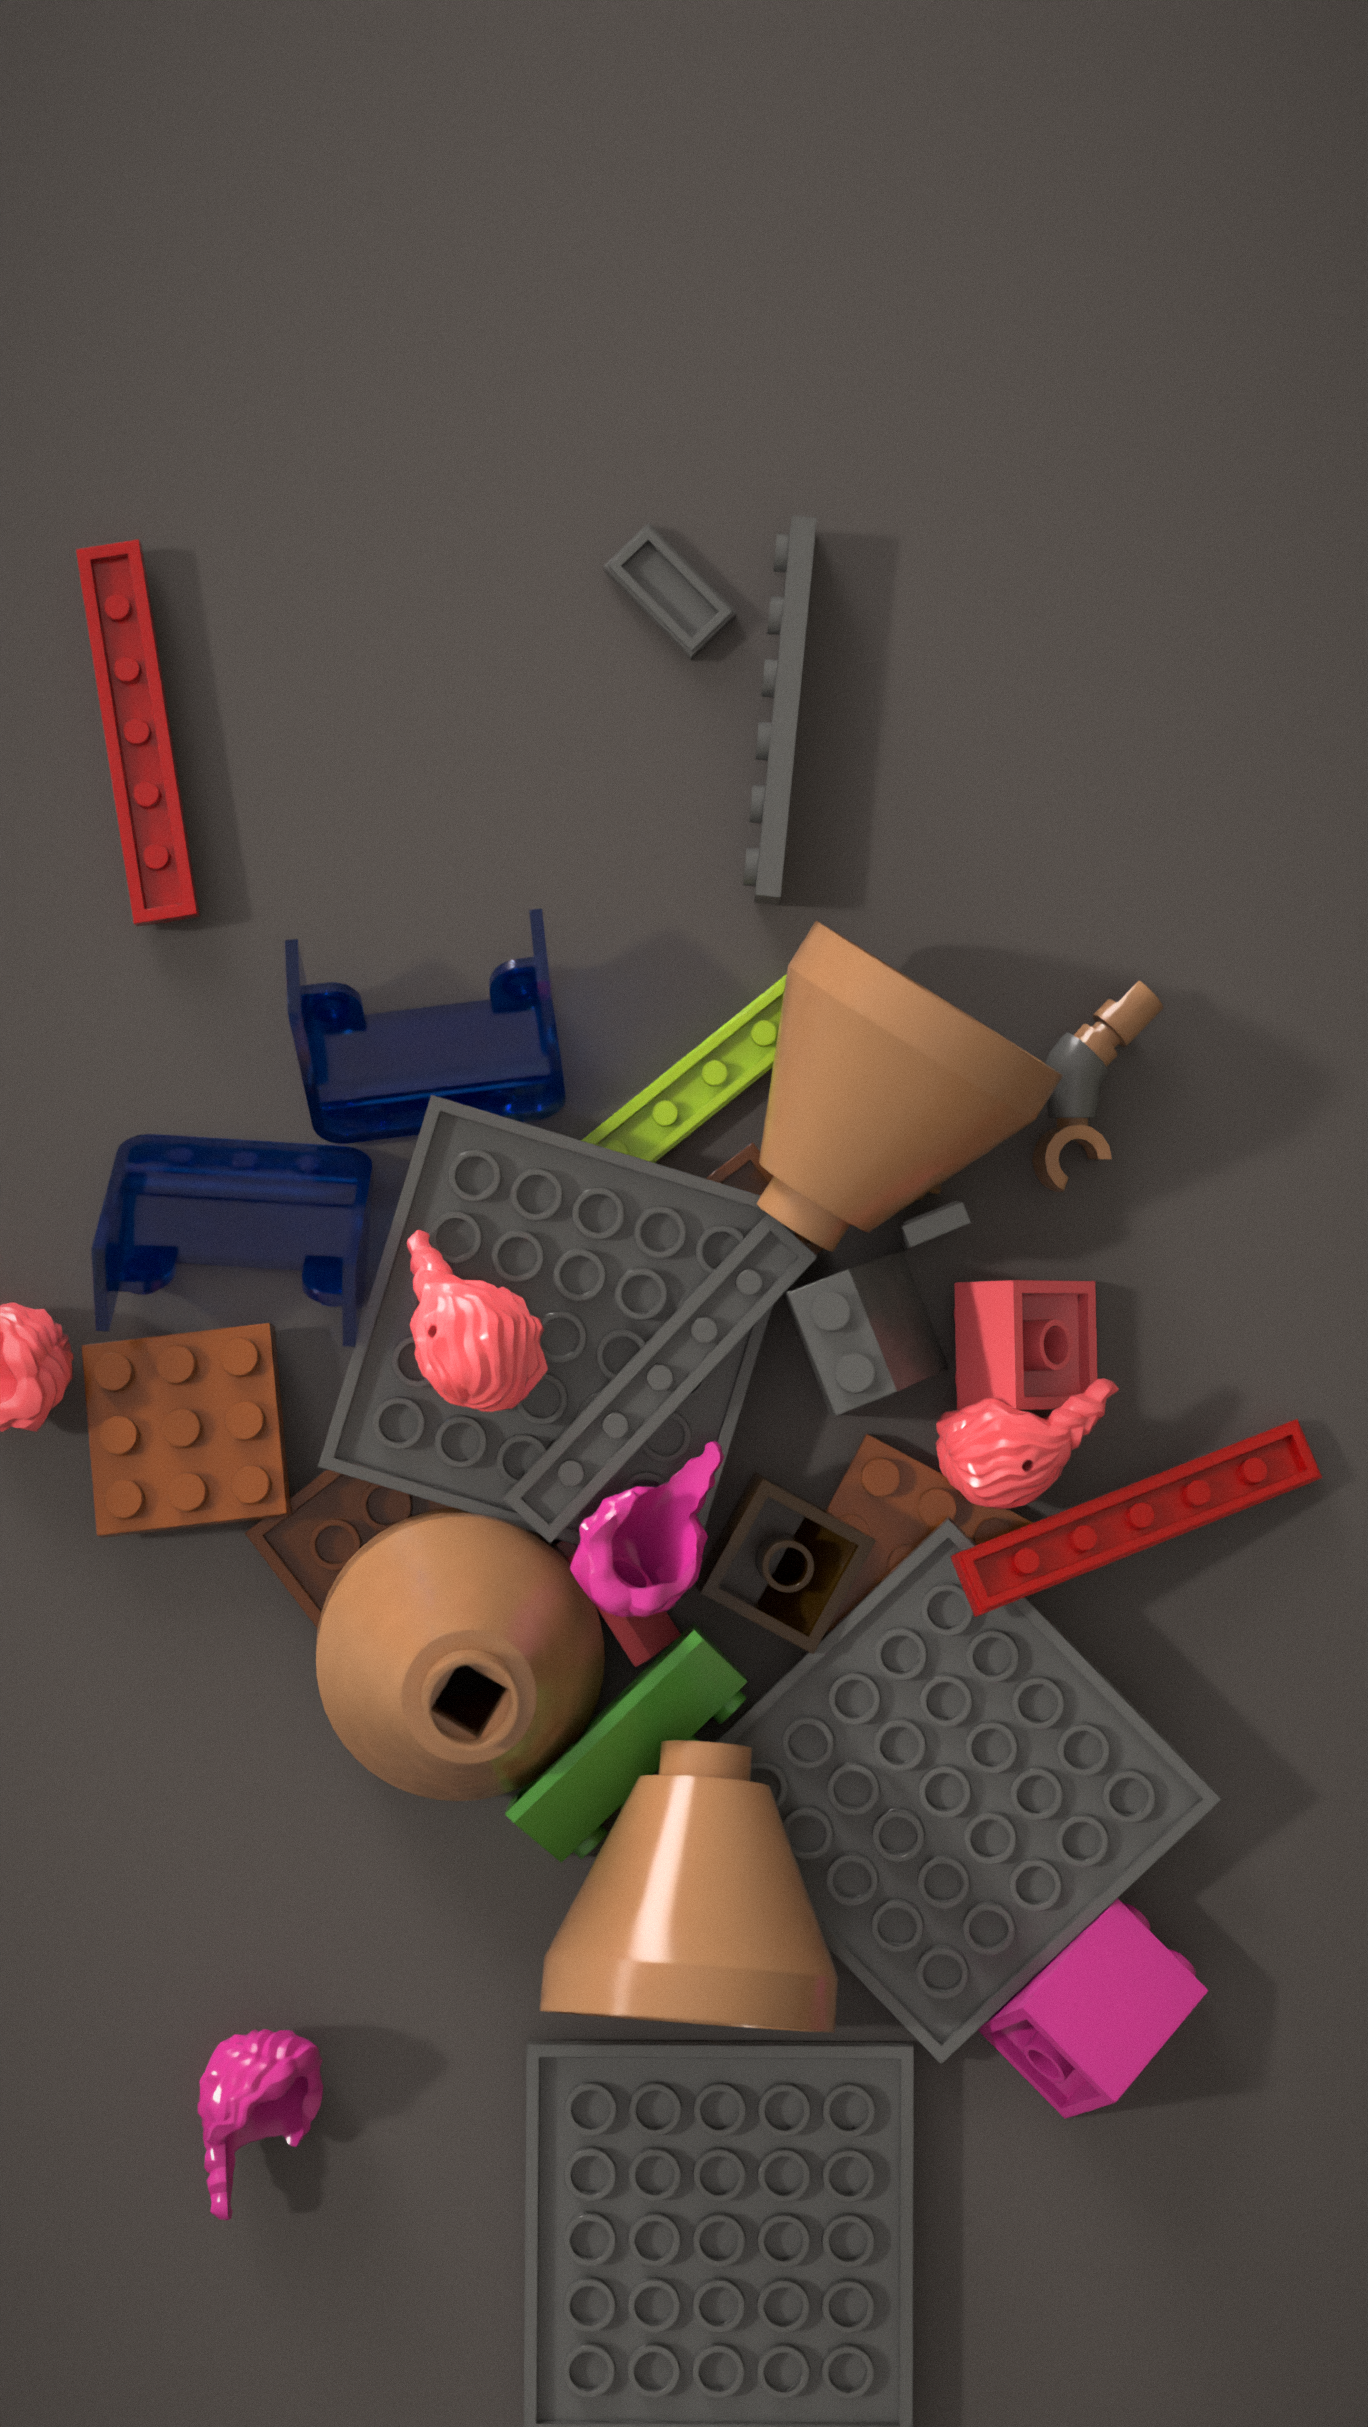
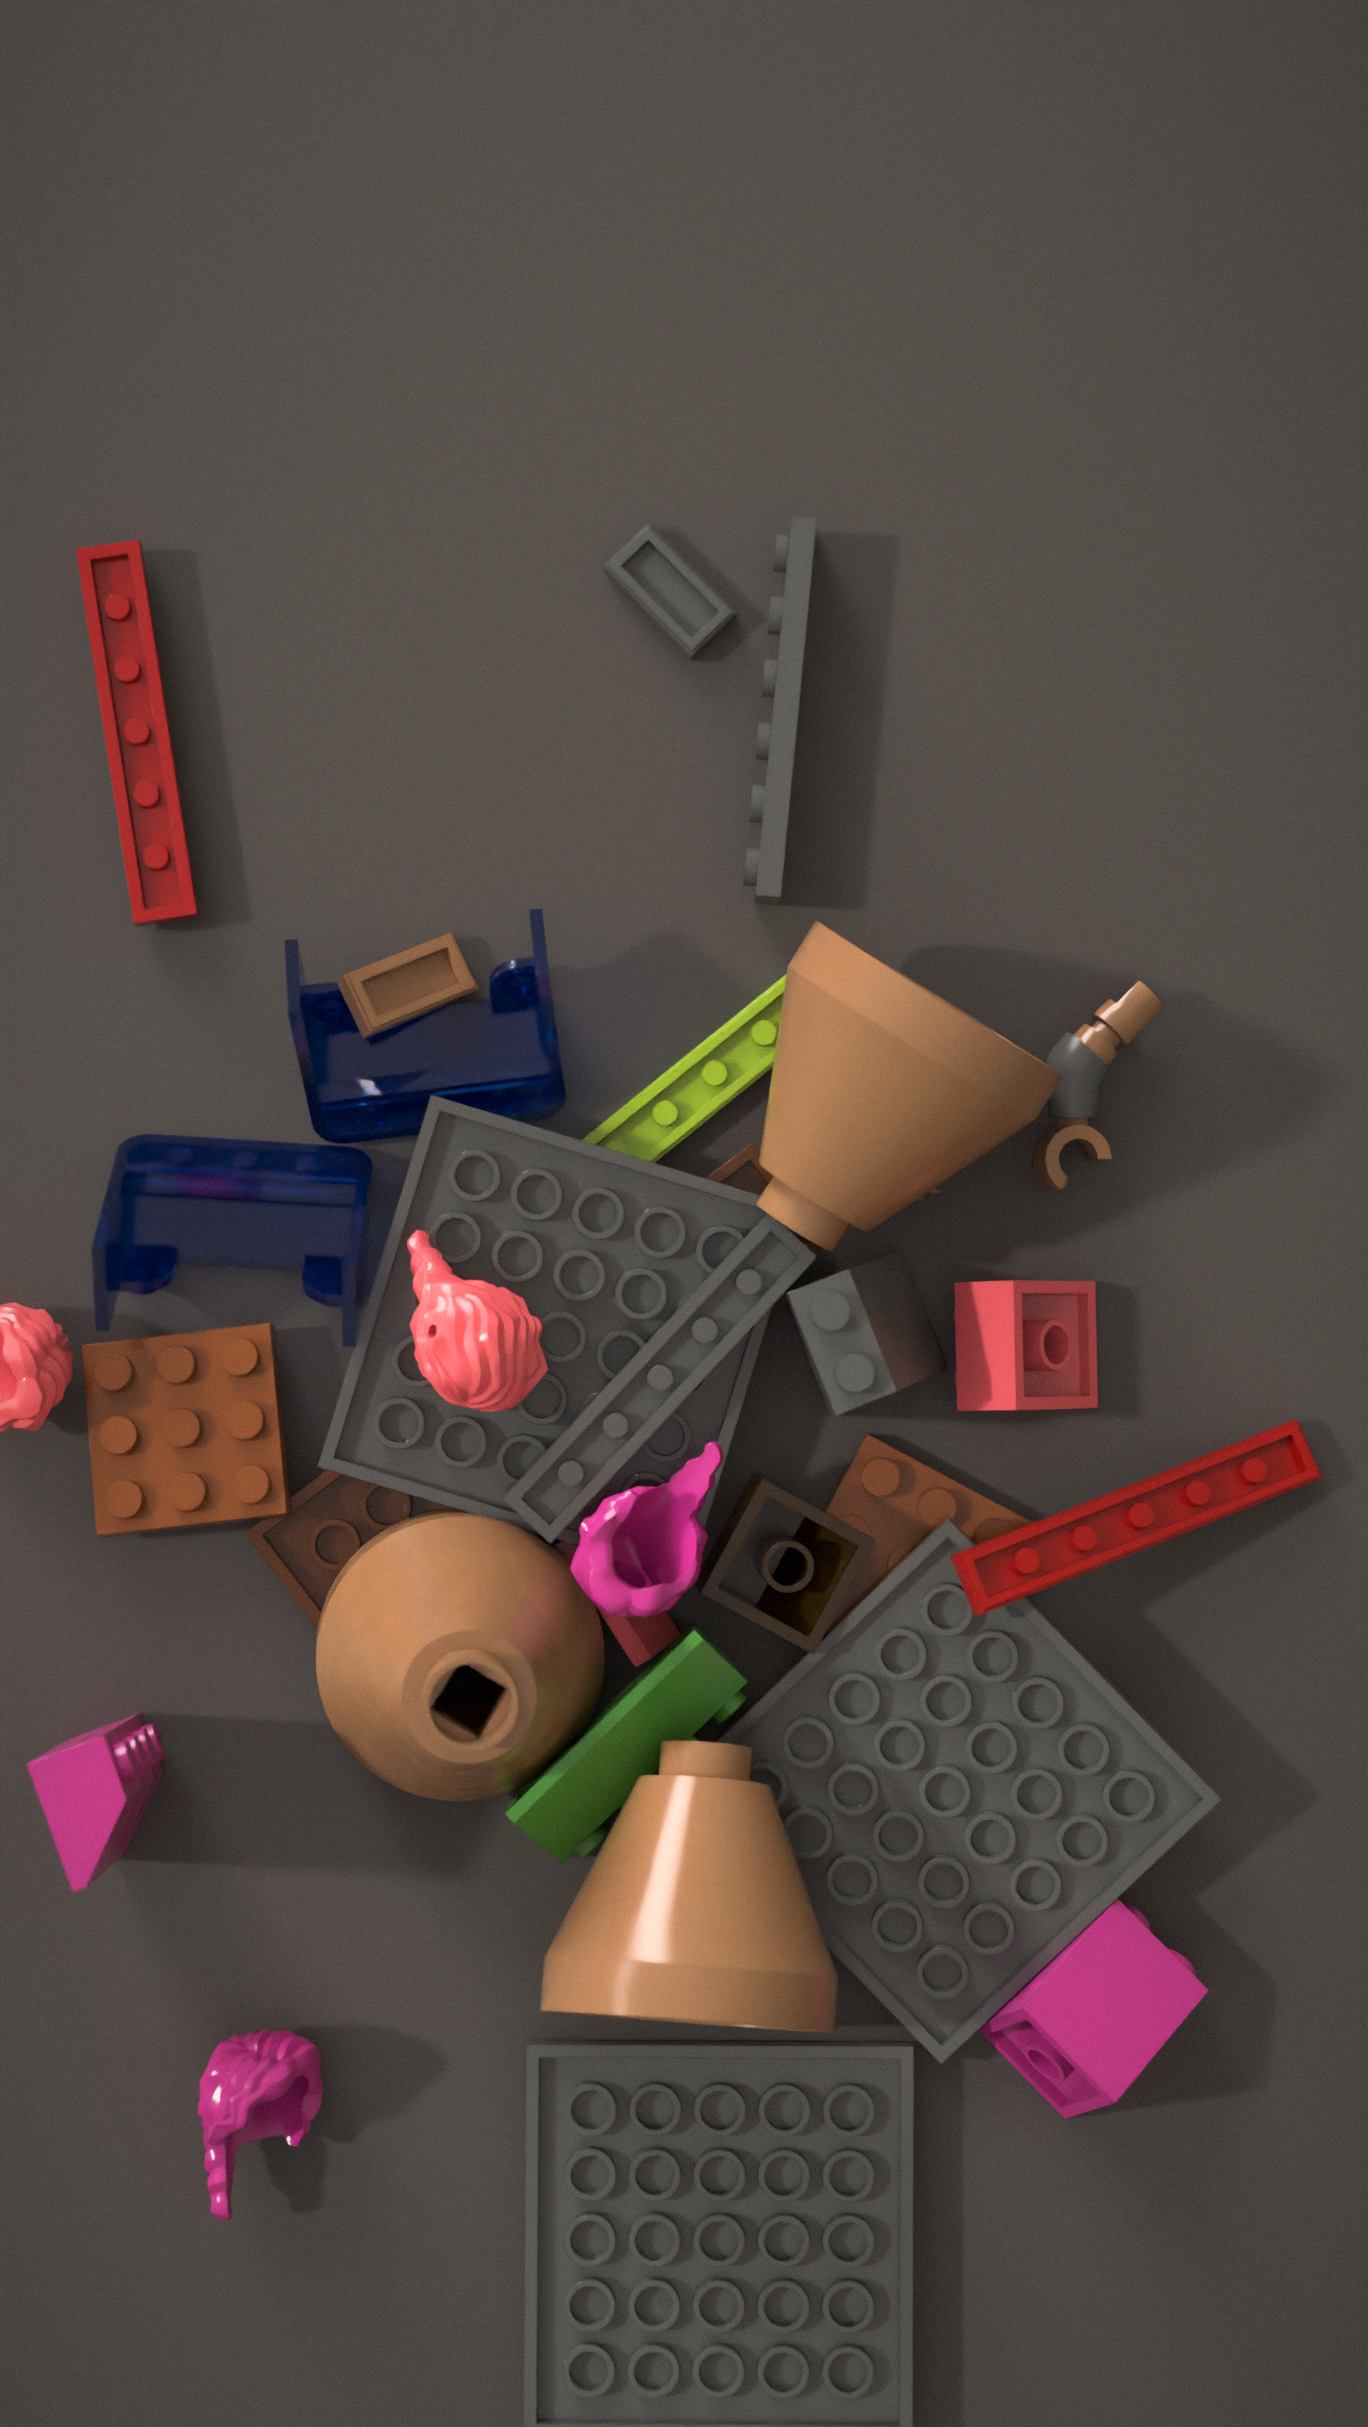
(97, 1793): none -> dark pink slope
(407, 985): none -> medium nougat tile
(932, 1225): dark grey tile -> none
(1010, 1455): coral hair -> none

